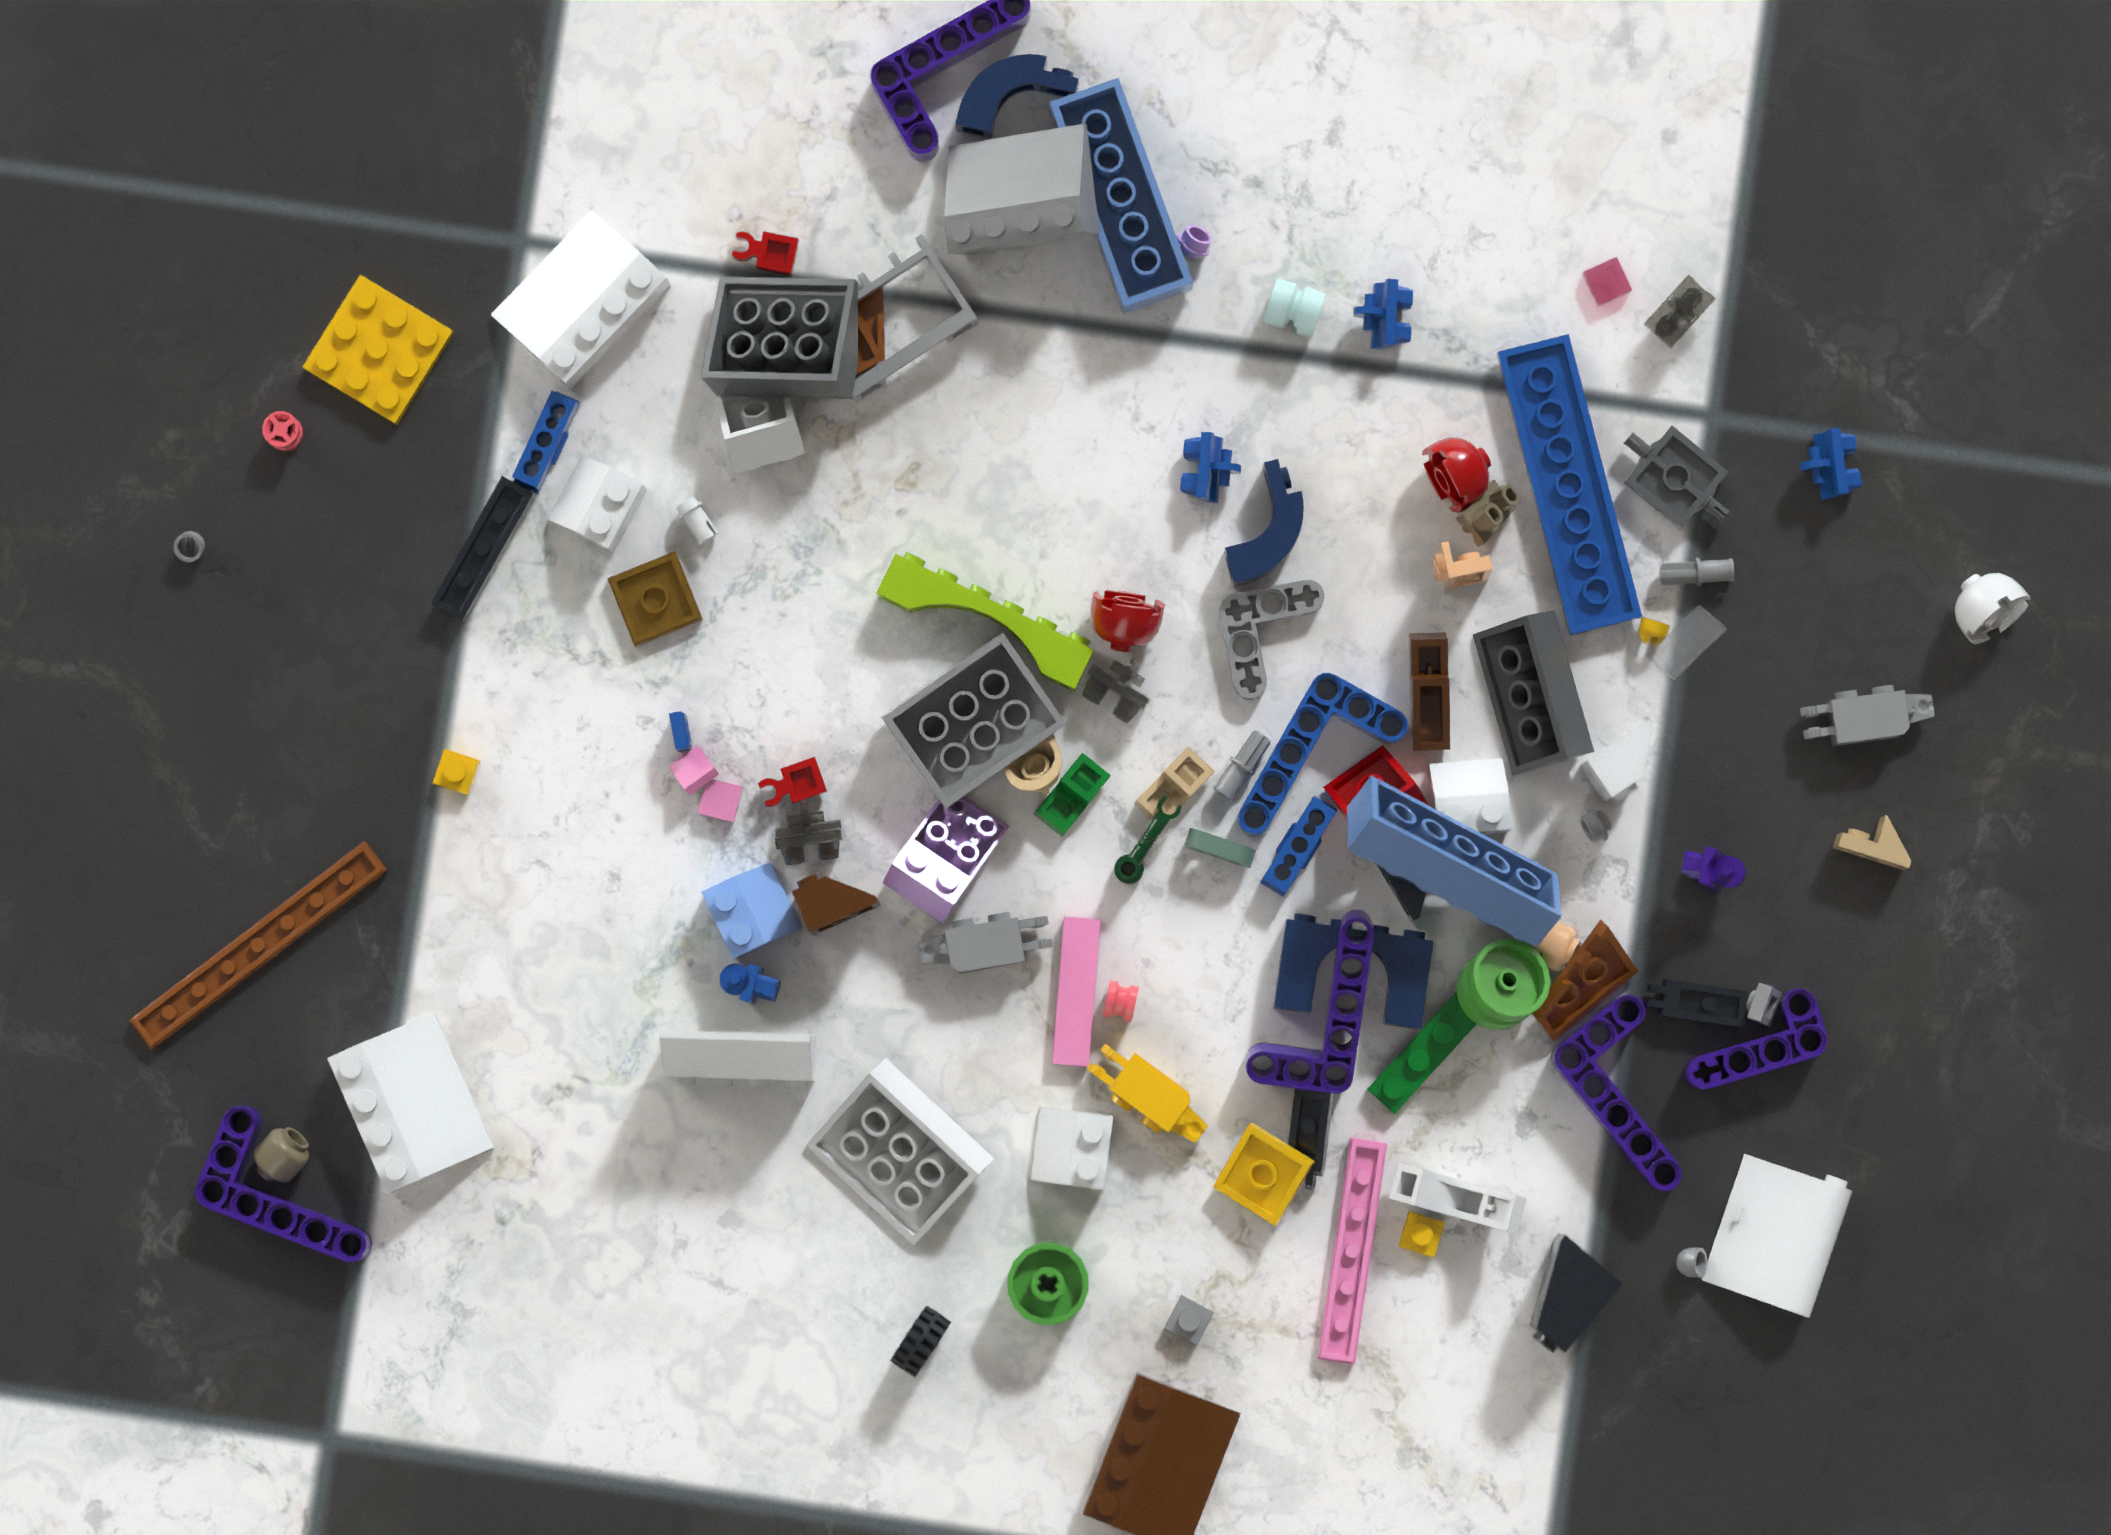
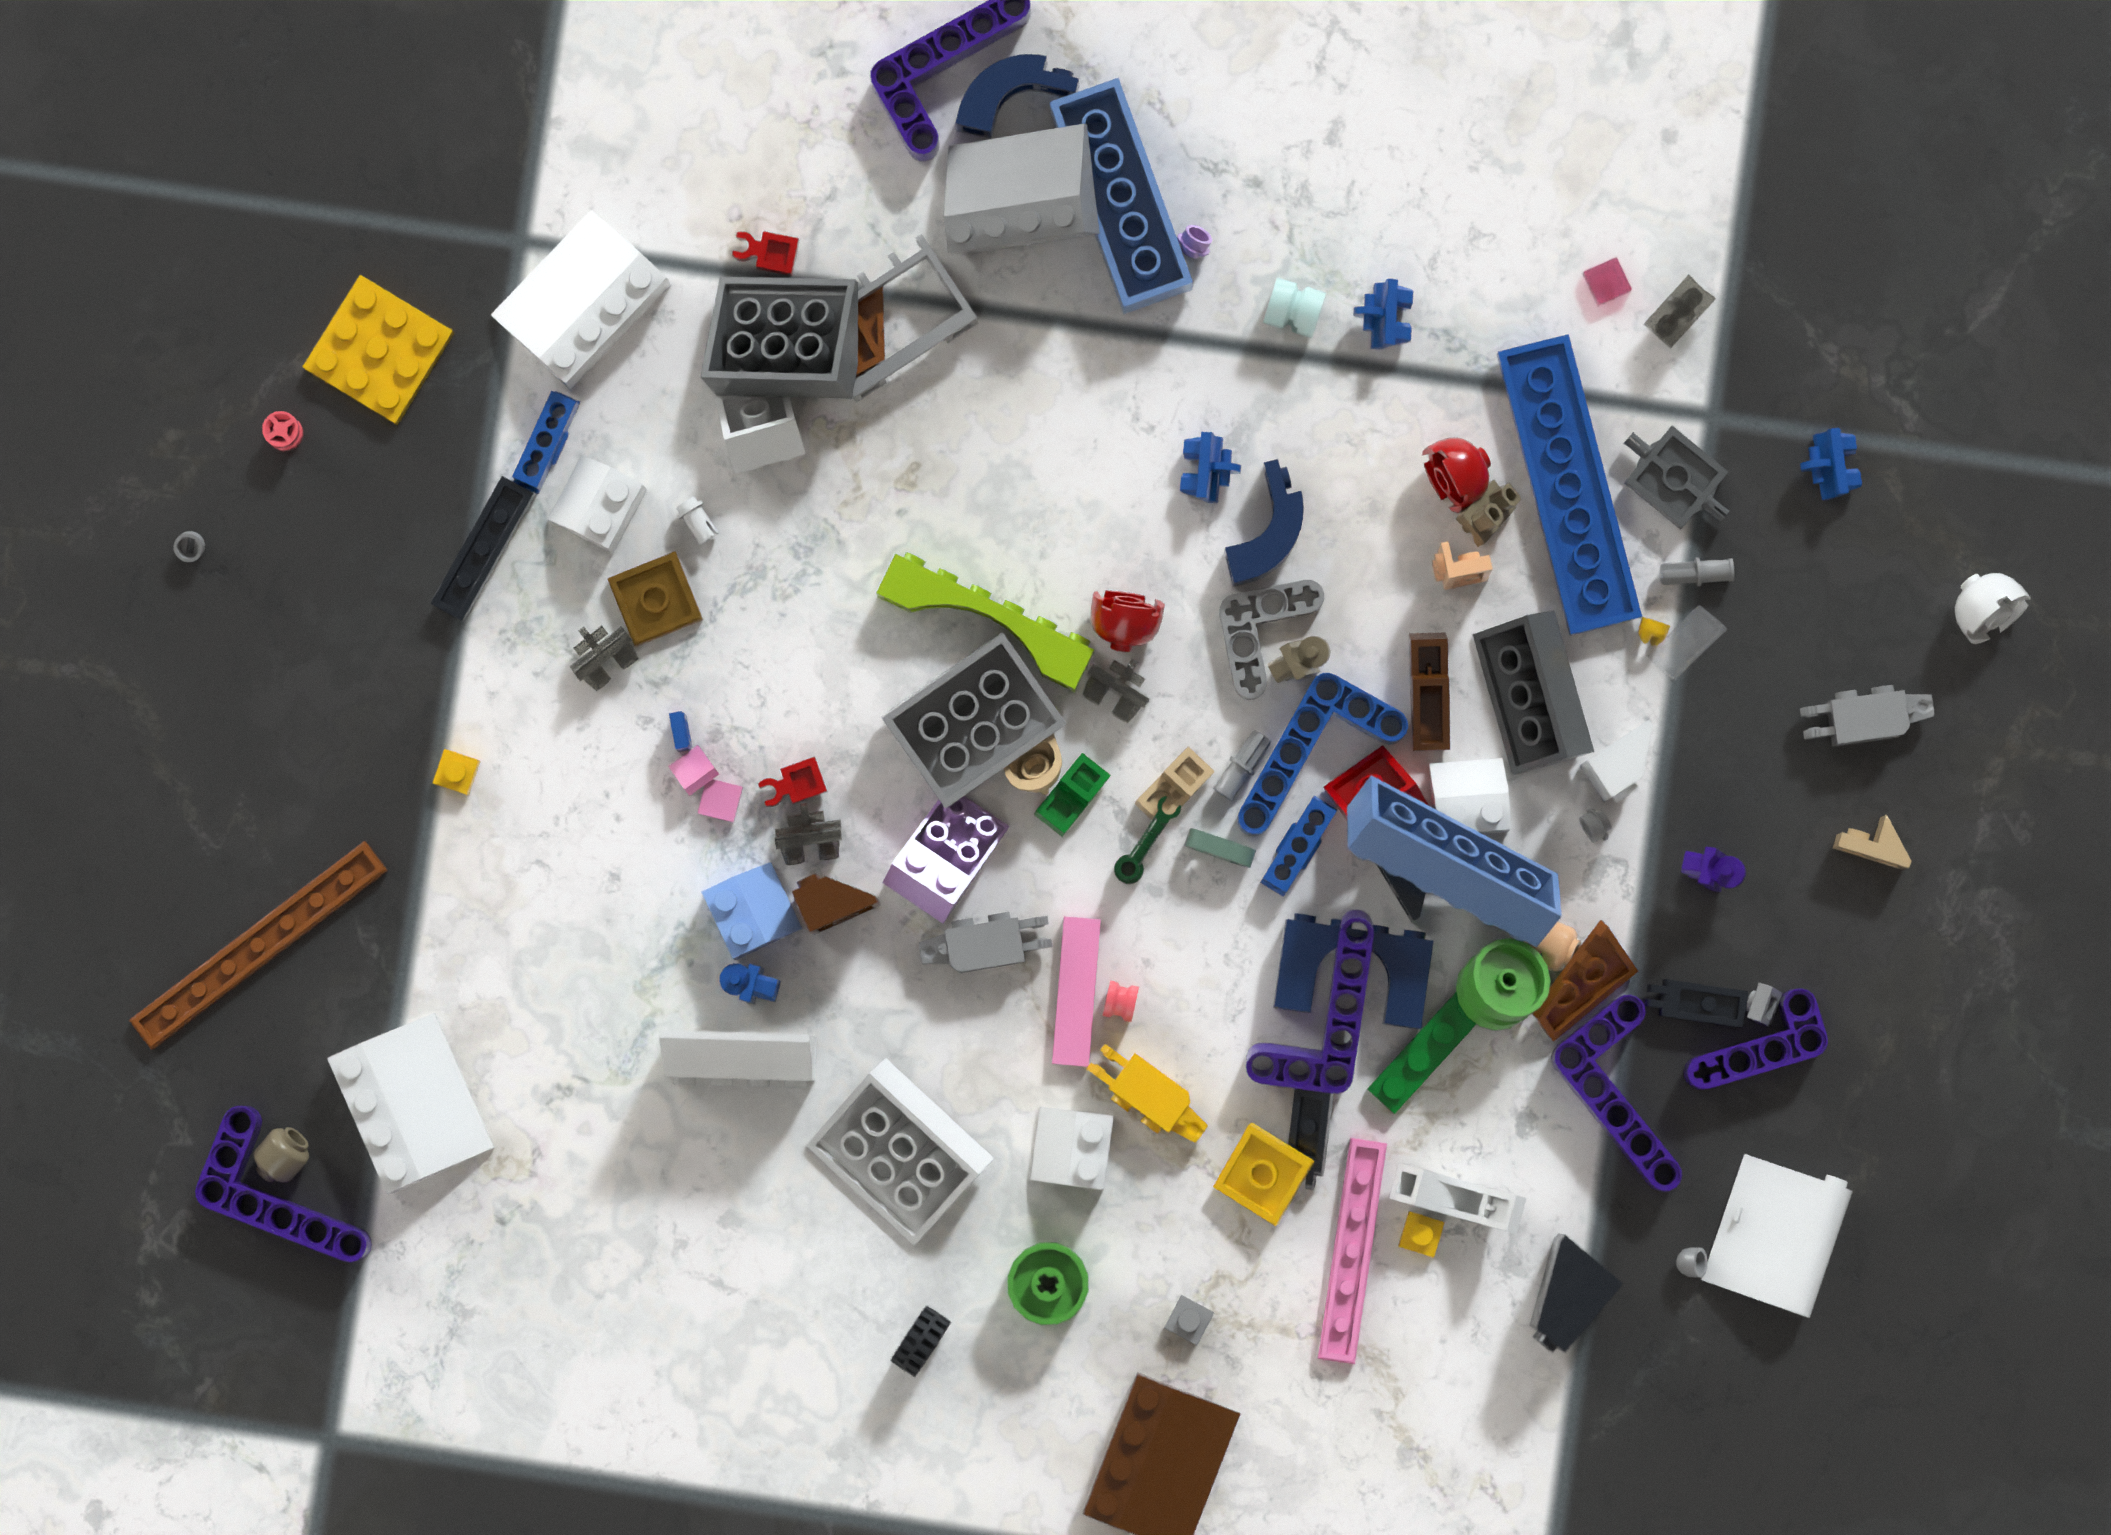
(589, 665): none -> clear smoke hips
(1300, 659): none -> dark tan hips

